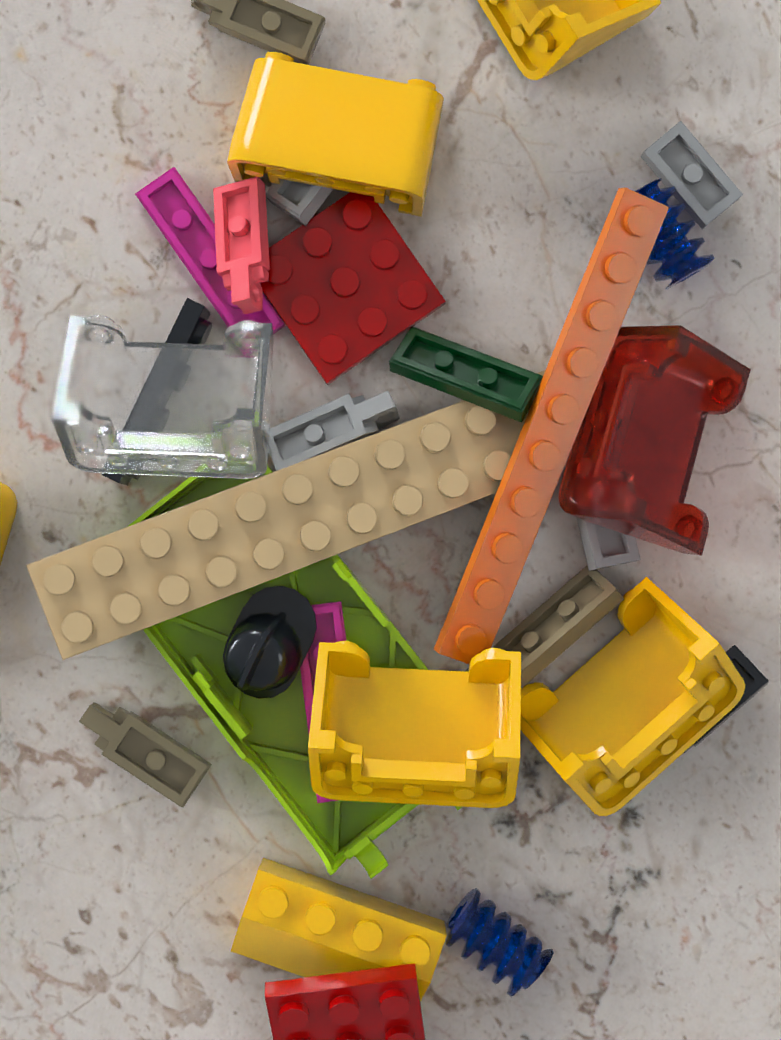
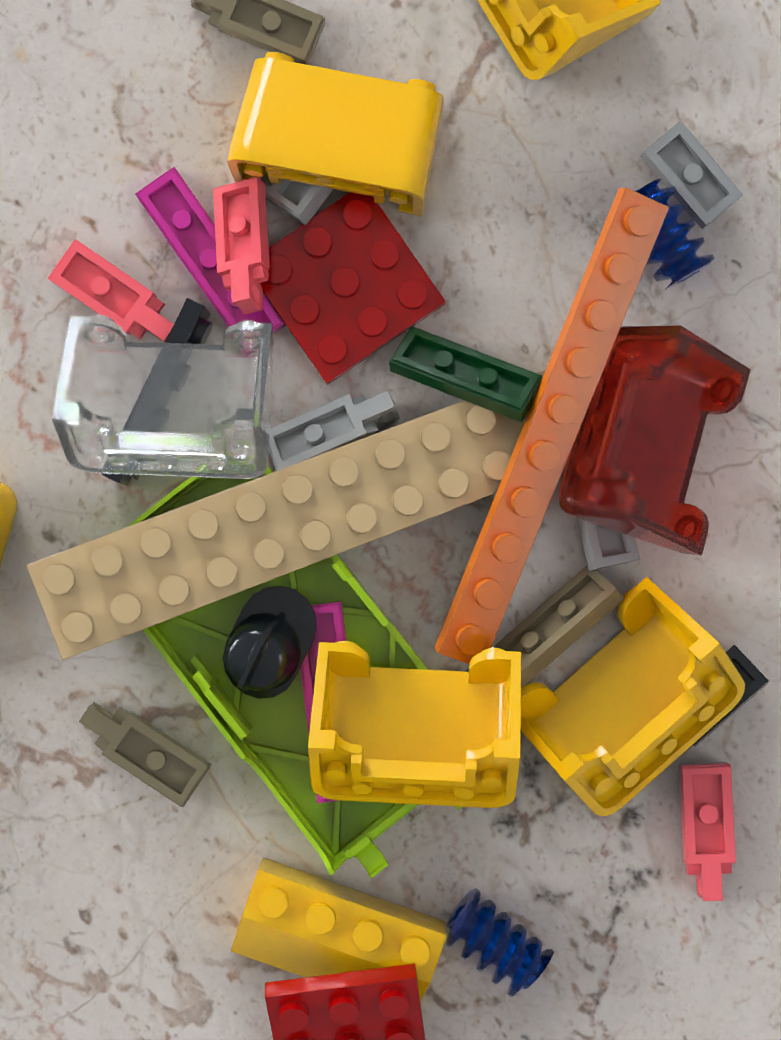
(110, 292): none -> coral hinge
(707, 825): none -> coral hinge

